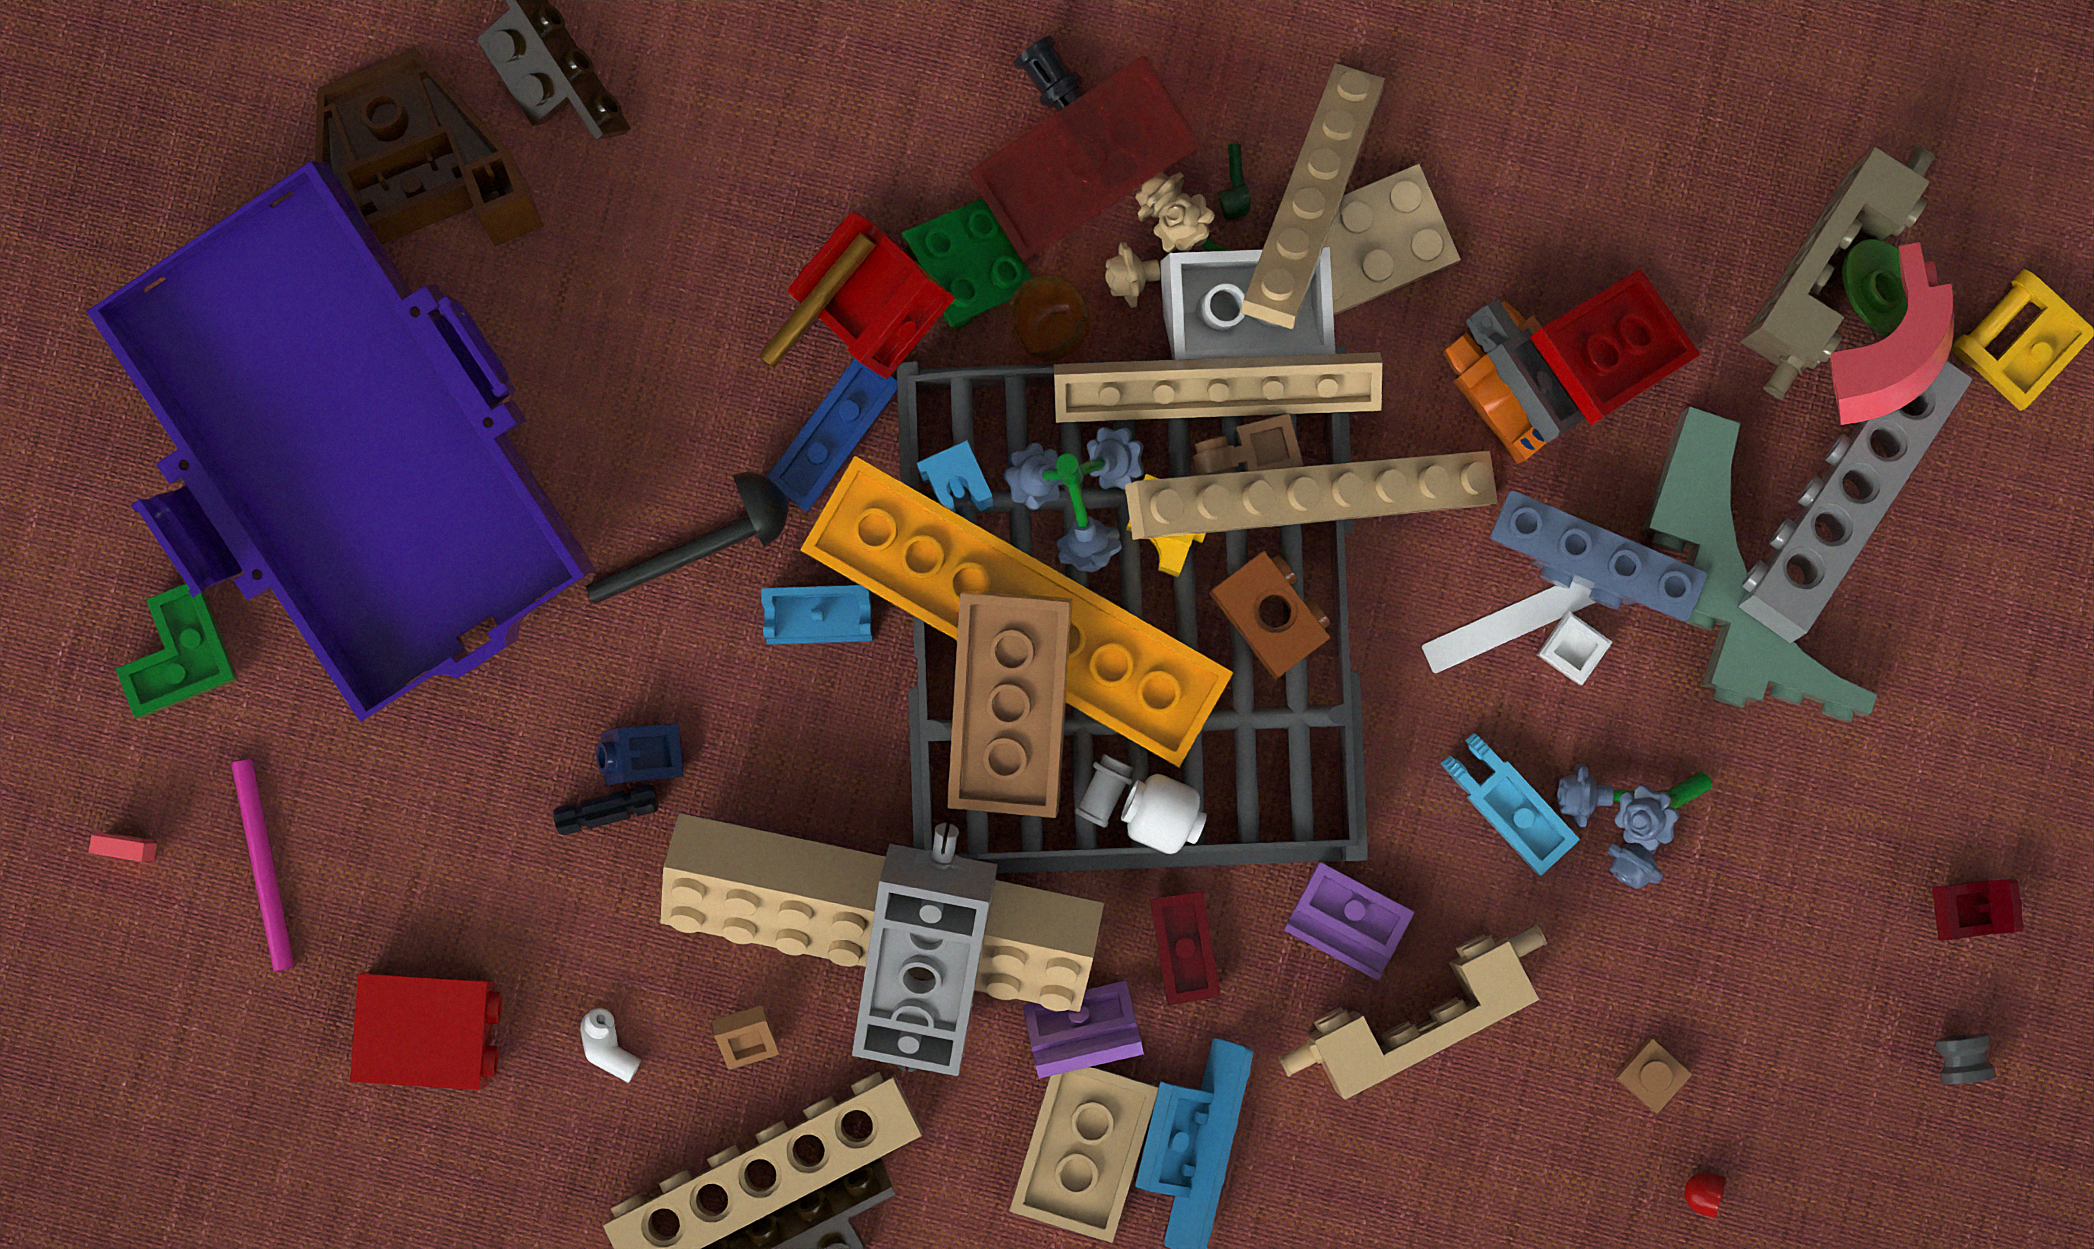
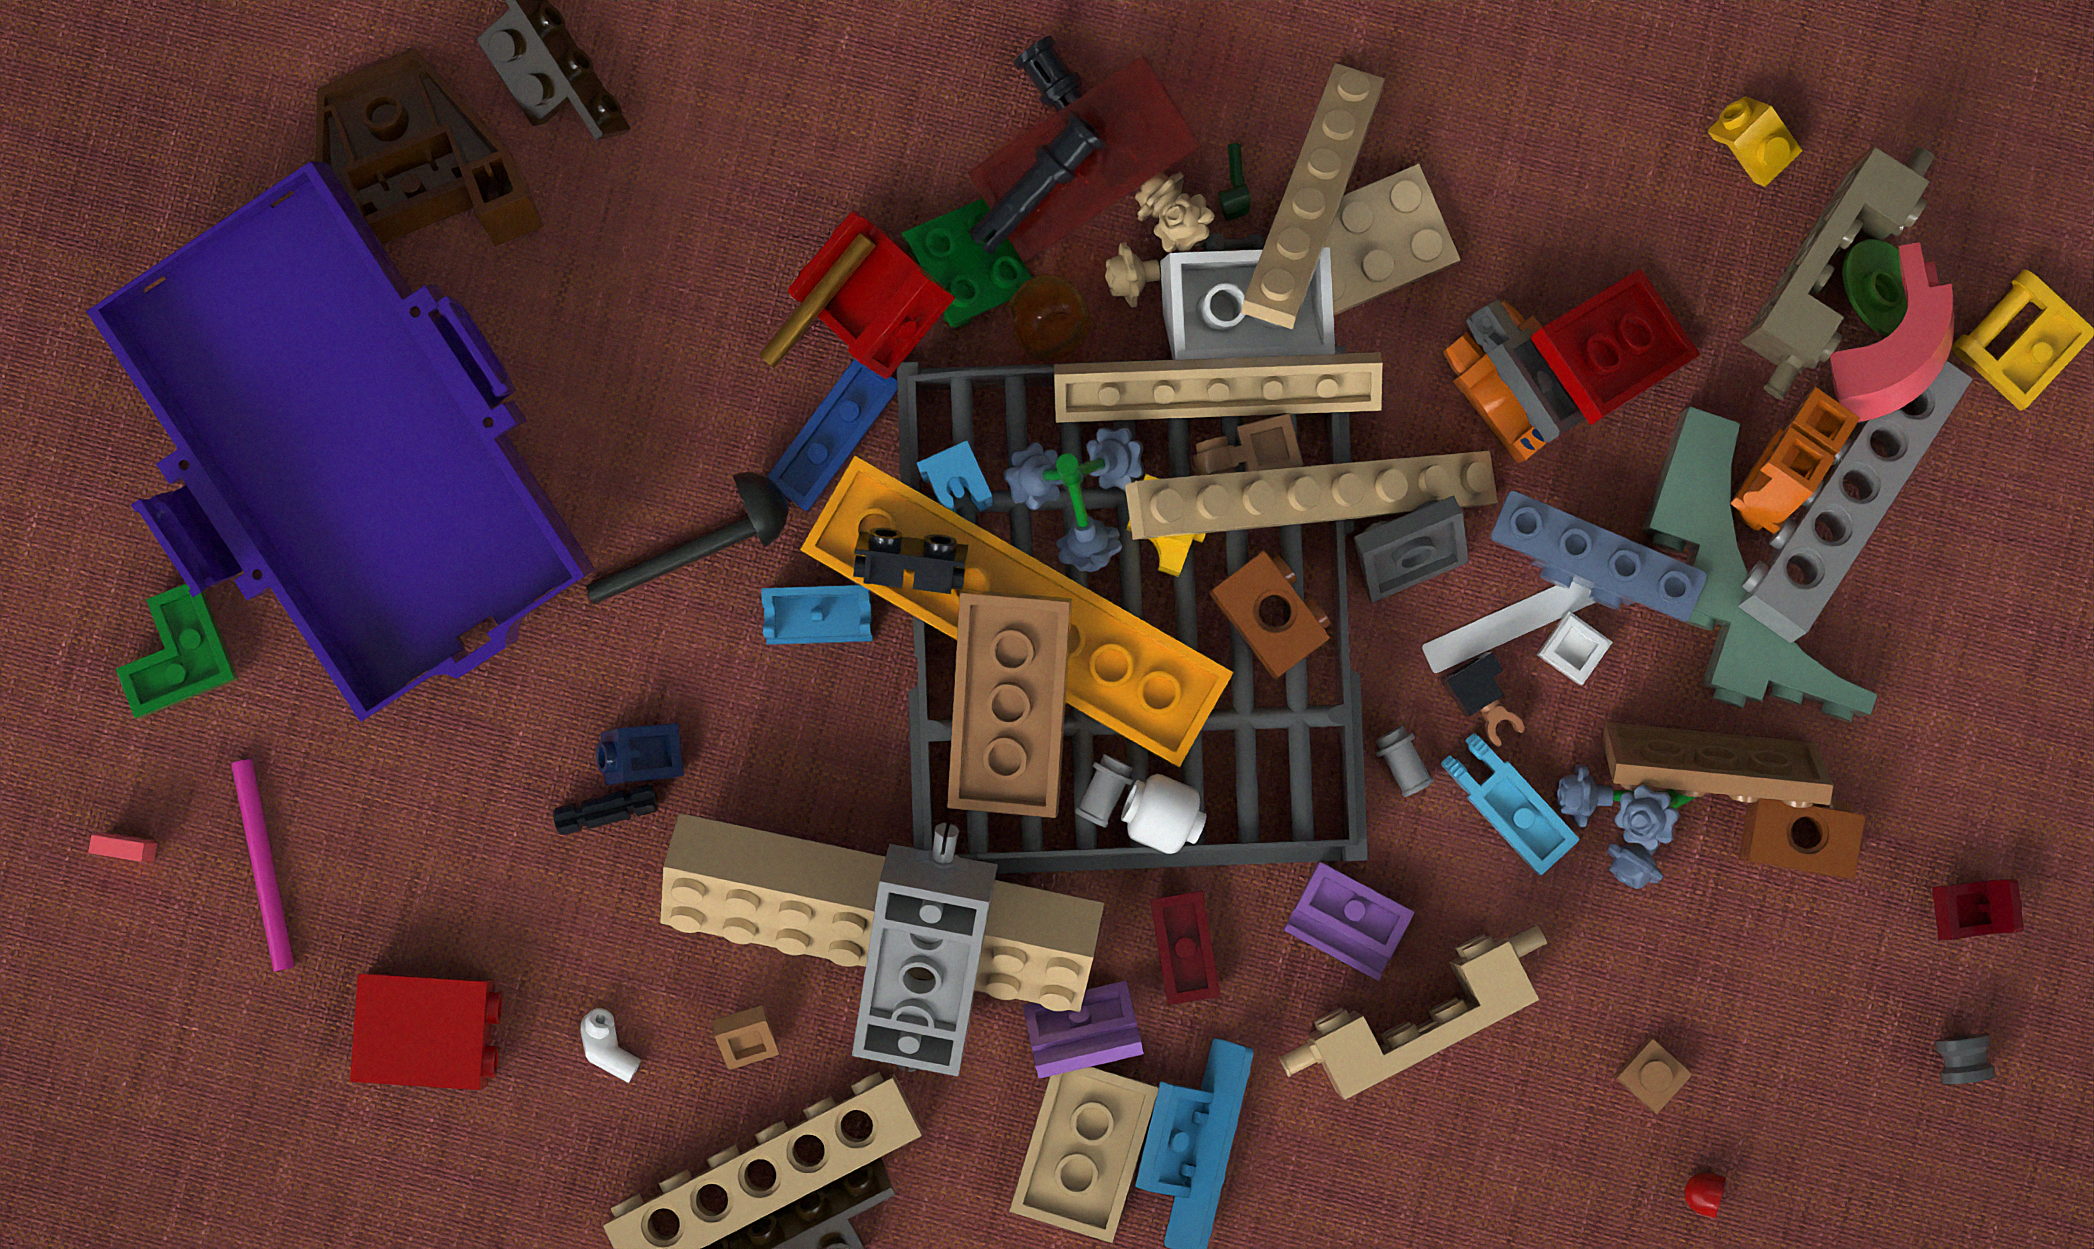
(932, 558): none -> black hinge
(1054, 165): none -> black pin
(1217, 242): none -> dark grey hinge
(1403, 760): none -> light grey pin
(1412, 548): none -> dark grey plate
(1476, 690): none -> black piece
(1717, 764): none -> medium nougat plate
(1756, 138): none -> yellow bracket
(1794, 462): none -> orange hips
(1830, 853): none -> dark orange brick

